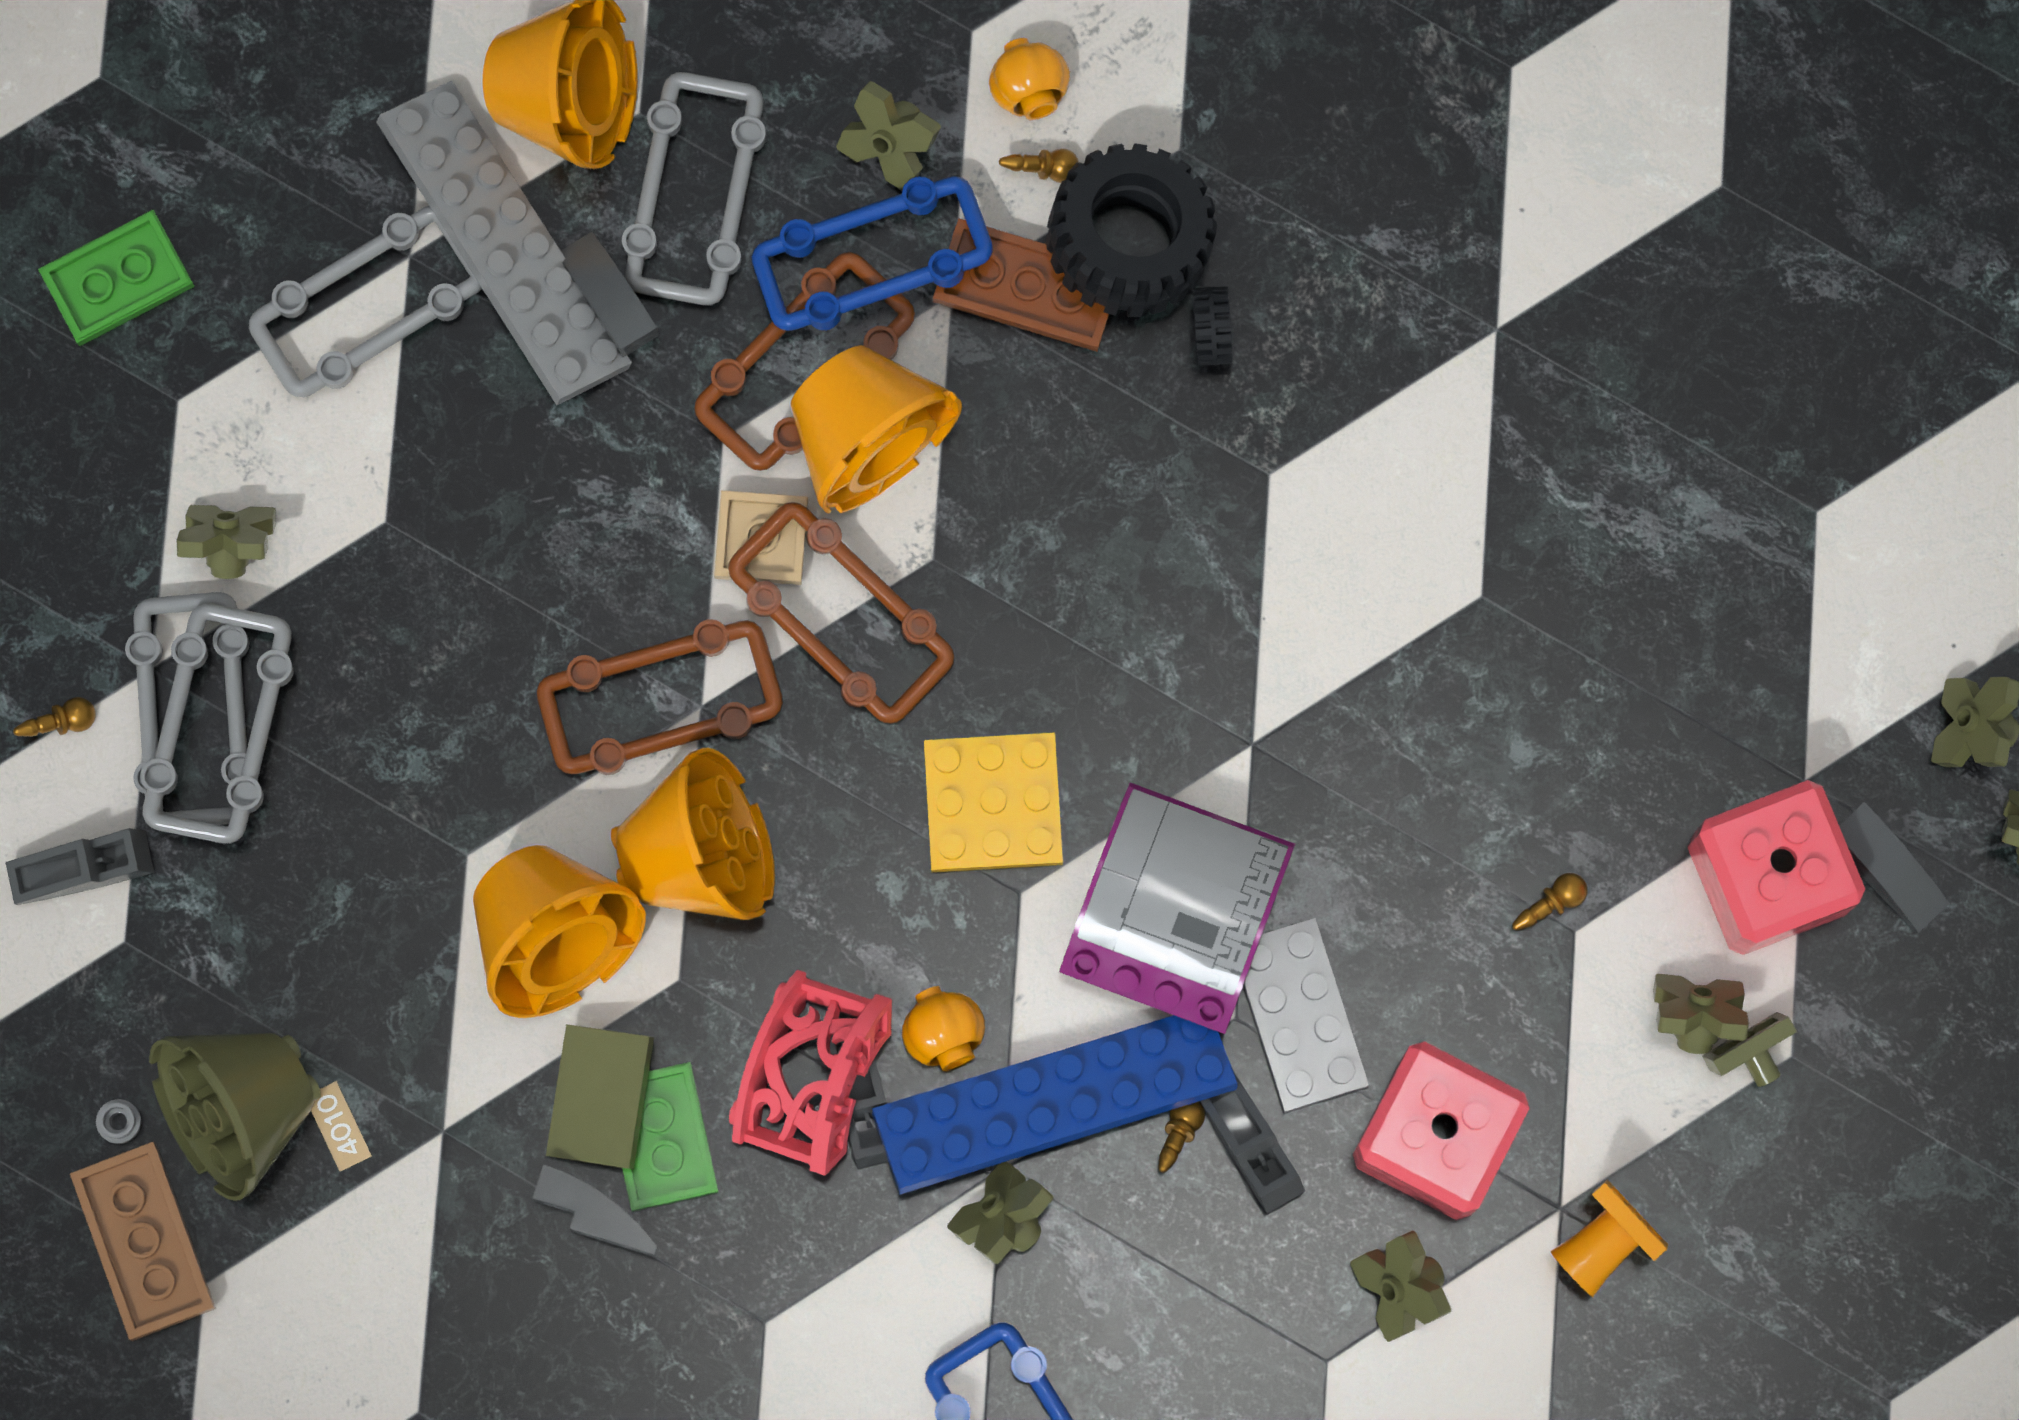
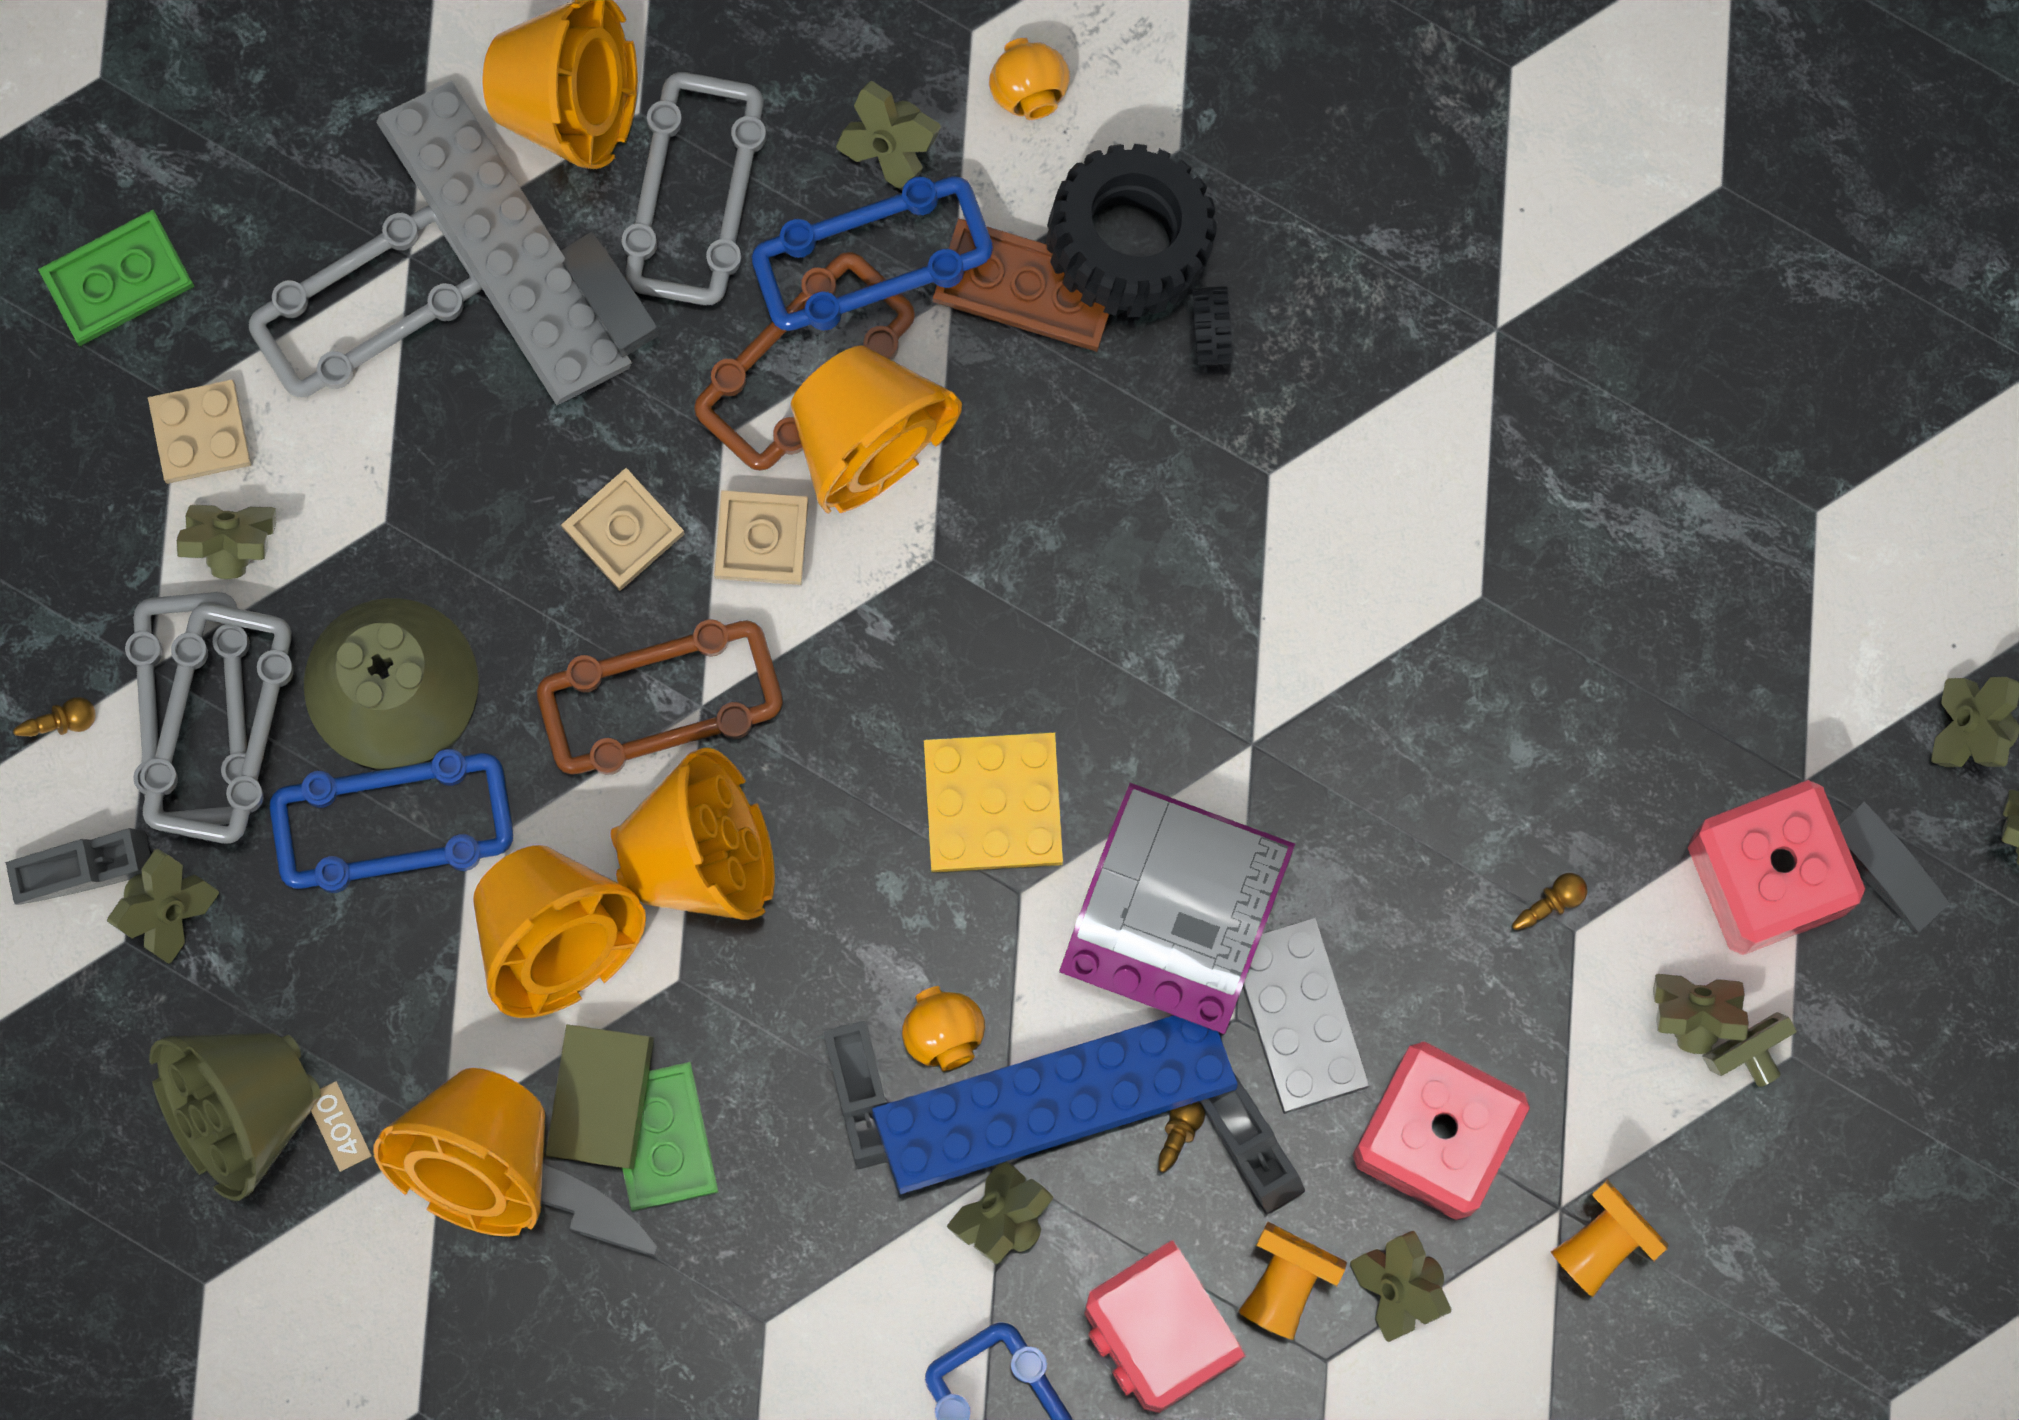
(108, 1112): light grey plate -> none
(142, 1241): medium nougat plate -> none
(158, 903): none -> olive plant
(199, 431): none -> tan plate
(322, 790): none -> blue bar
(411, 711): none -> olive cone
(471, 1152): none -> light orange cone
(622, 529): none -> tan plate
(824, 538): dark orange bar -> none
(830, 1124): coral fence -> none
(1046, 164): pearl gold bar -> none
(1160, 1329): none -> plate
(1288, 1280): none -> light orange plant

